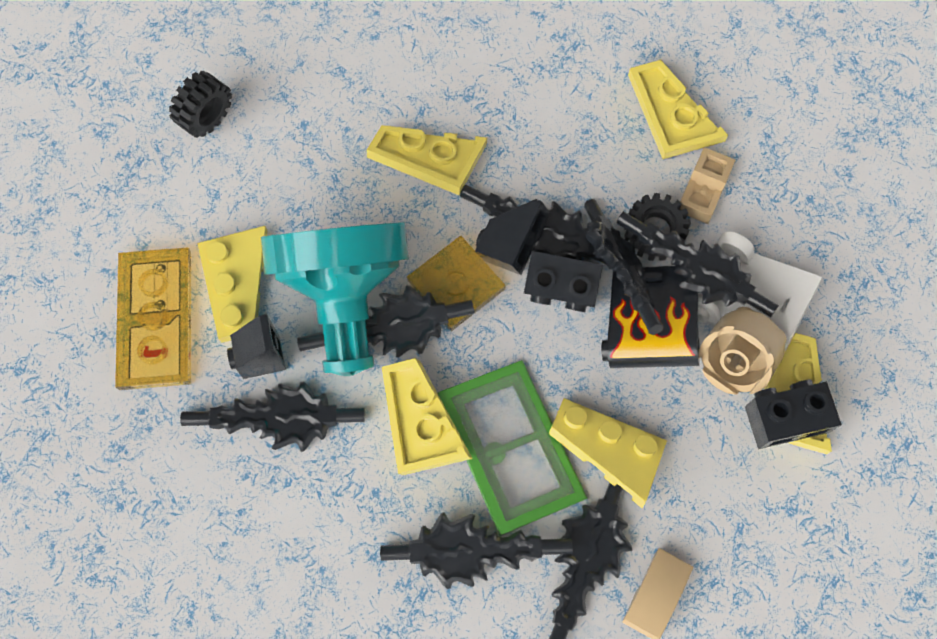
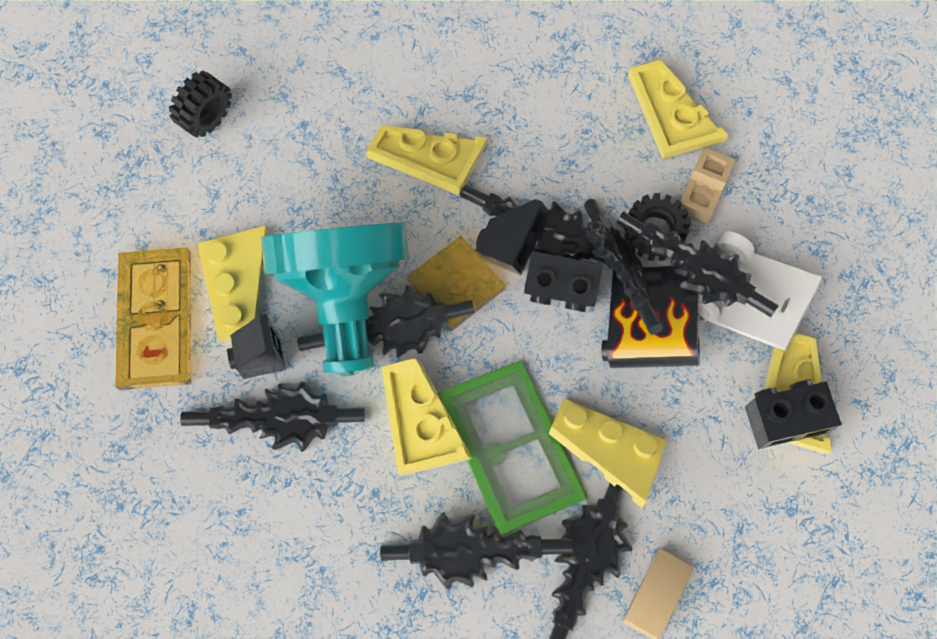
(742, 351): tan brick -> none

